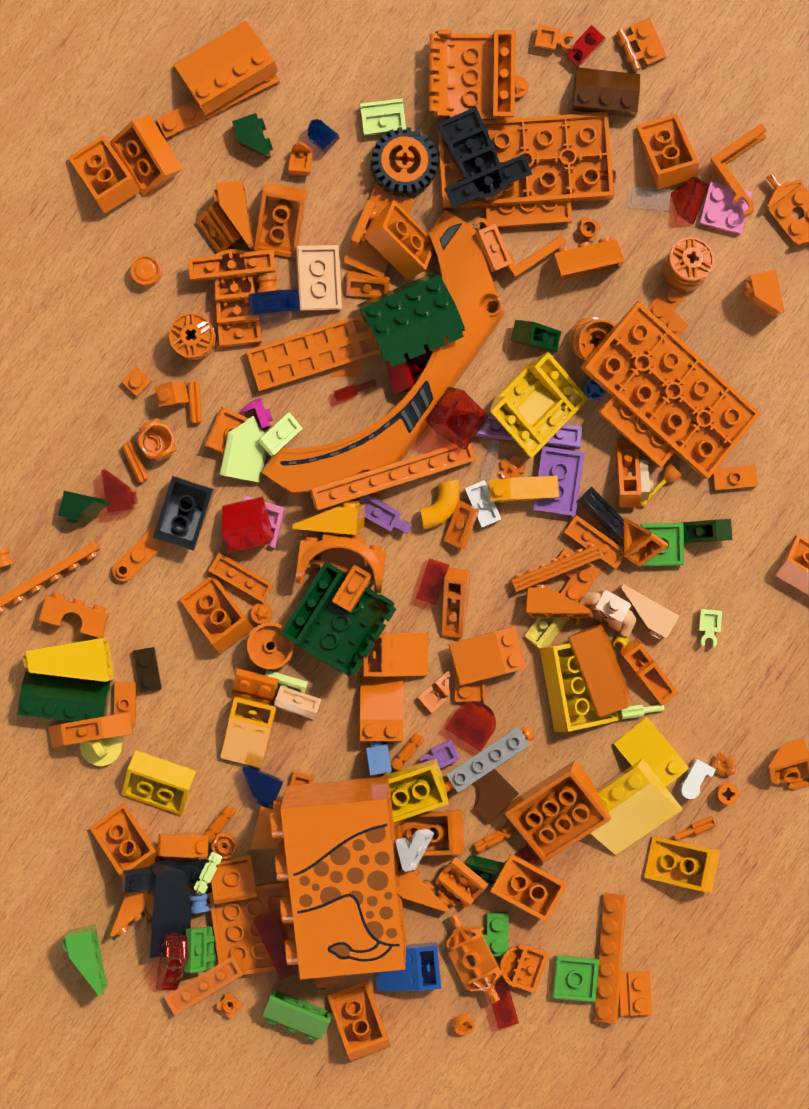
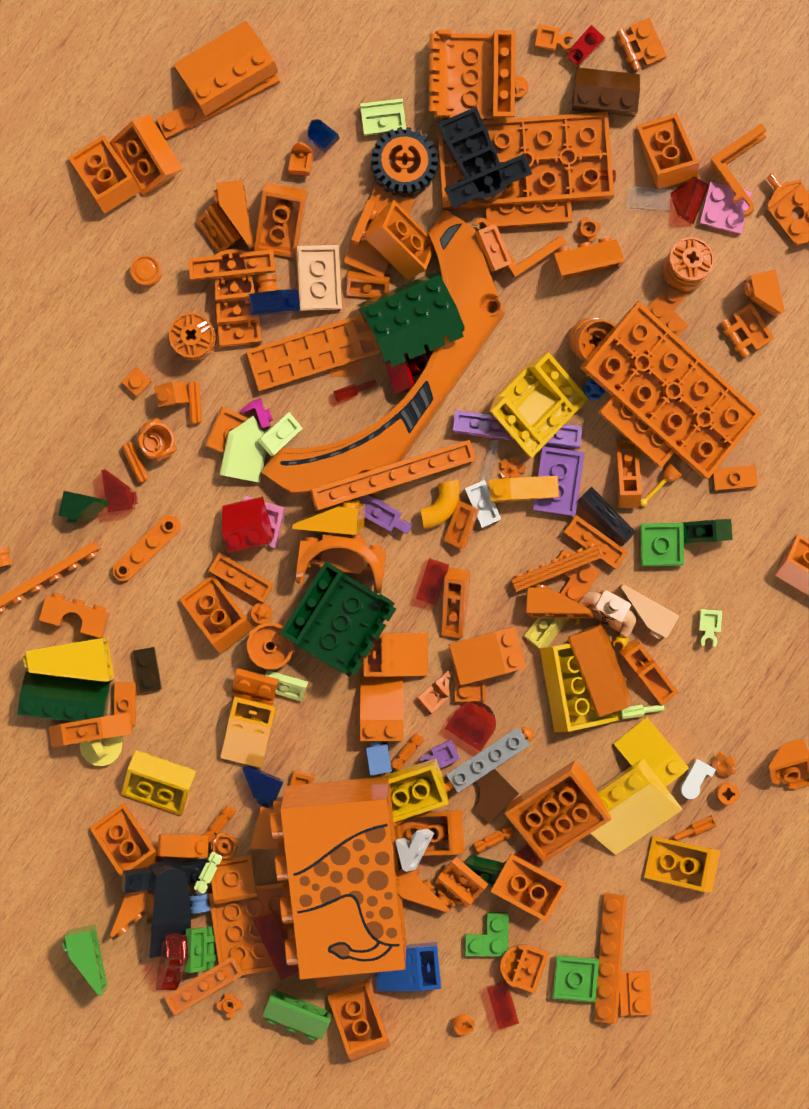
(184, 512): black slope -> none
(251, 136): dark green slope -> none
(297, 703): light nougat panel -> none
(352, 588): orange plate -> none
(457, 417): clear red slope -> none
(470, 941): orange plate -> none
(536, 335): dark green slope -> none
(640, 543): orange slope -> none
(646, 484): tan plate -> none
(752, 326): none -> orange plate

